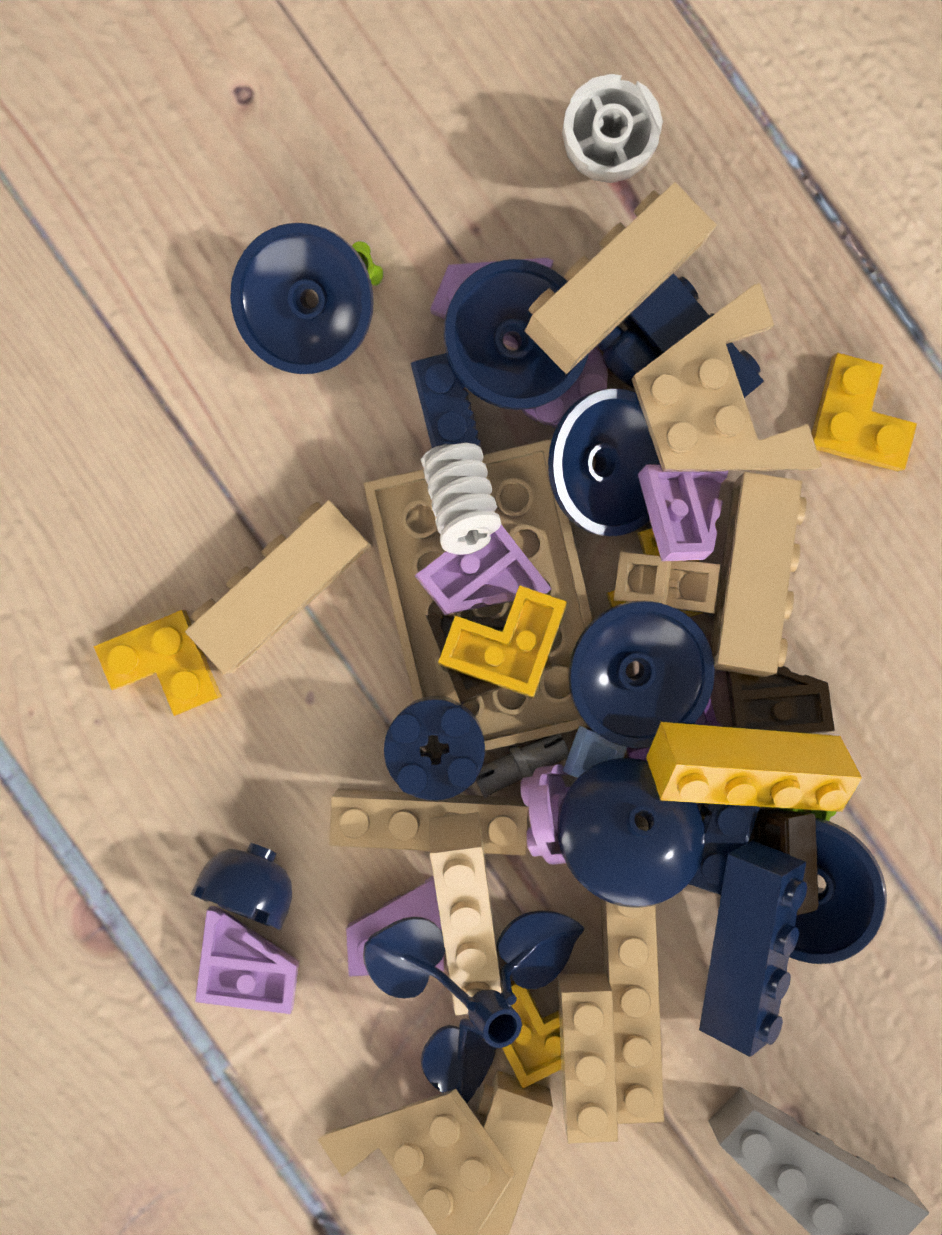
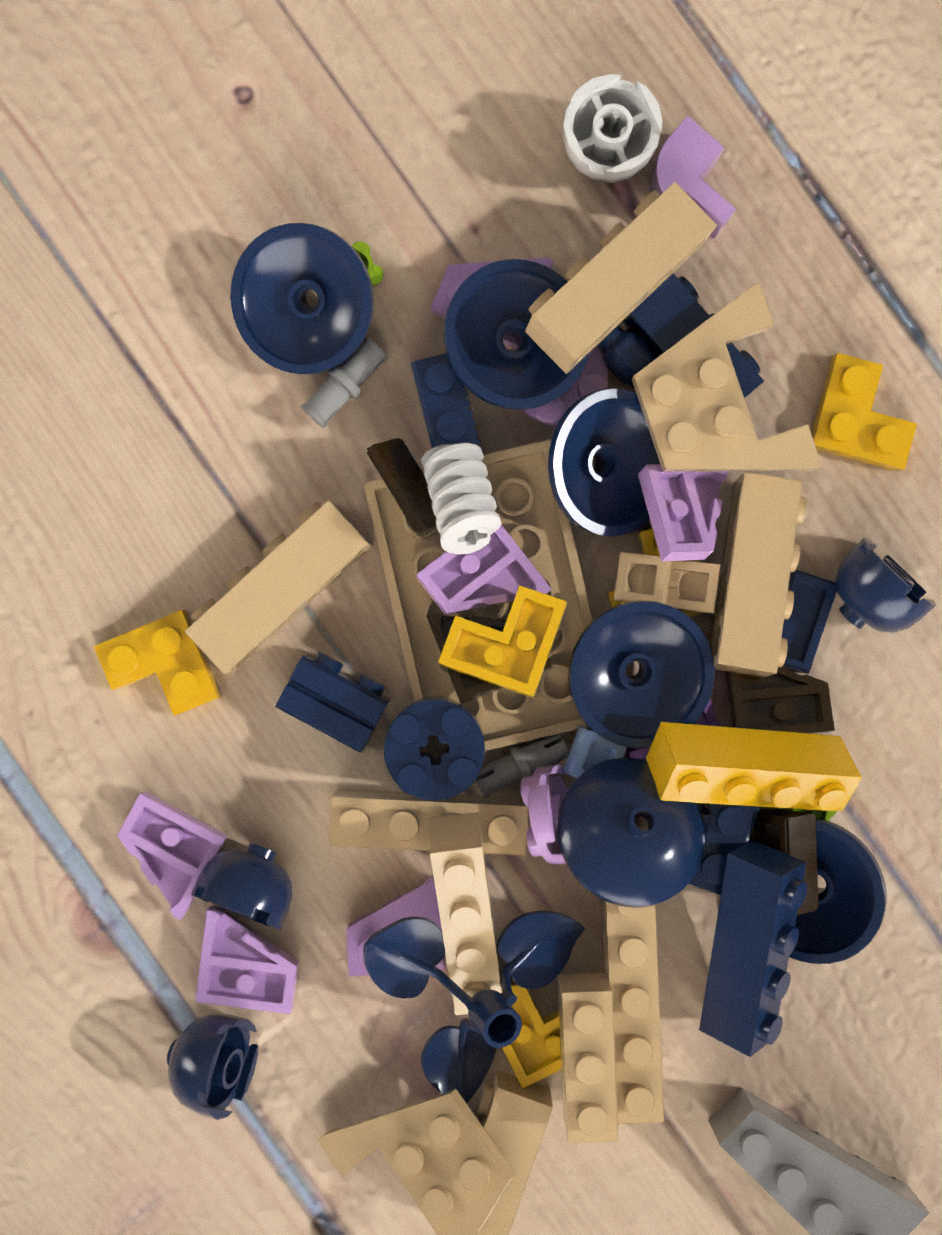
(169, 848): none -> lavender wing
(212, 1063): none -> dark blue cylinder
(334, 701): none -> dark blue brick
(344, 382): none -> light grey pin
(405, 483): none -> dark brown slope
(687, 160): none -> lavender brick
(808, 618): none -> dark blue tile
(879, 591): none -> dark blue cylinder

